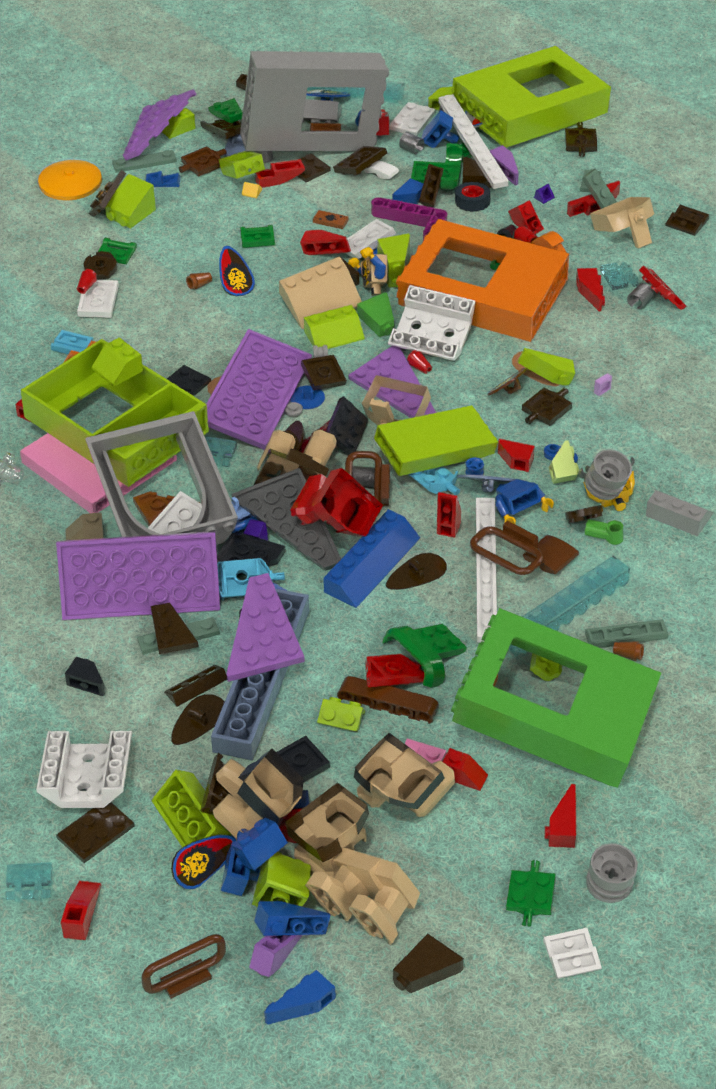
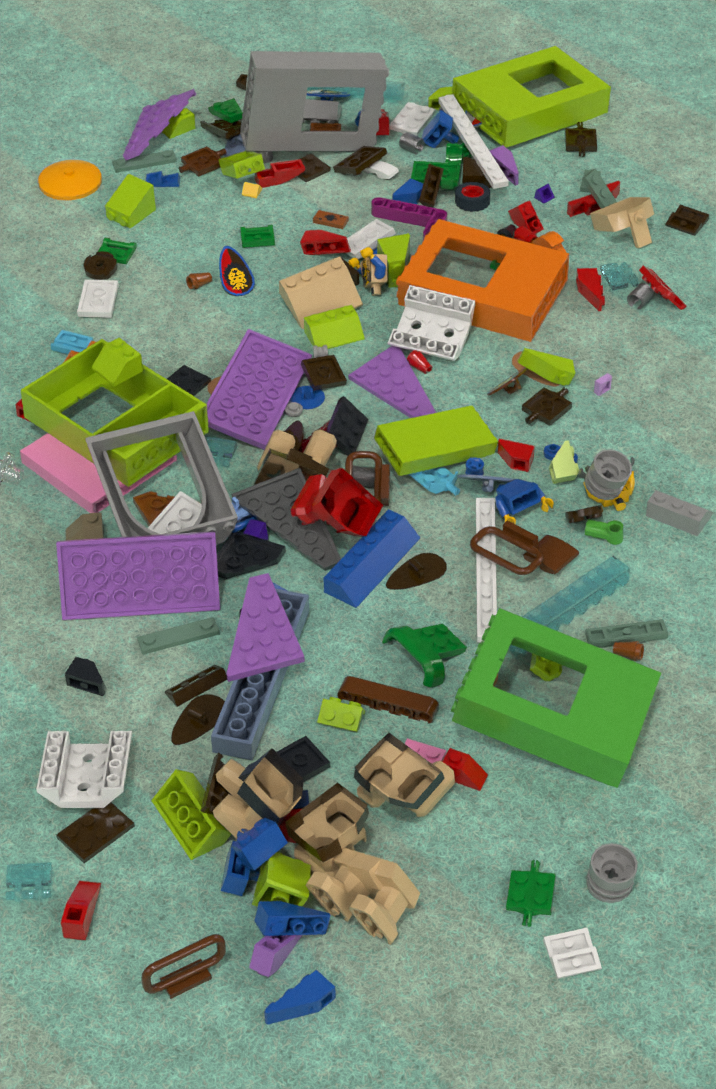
(86, 280): red cone -> none
(105, 195): dark brown wing -> none
(171, 630): dark brown wing -> none
(200, 860): shield -> none
(228, 570): medium azure plate -> none
(377, 314): bright green slope -> none
(381, 410): tan piece -> none
(392, 670): red wing -> none
(426, 965): dark brown slope -> none
(448, 514): red slope -> none
(562, 821): red slope -> none

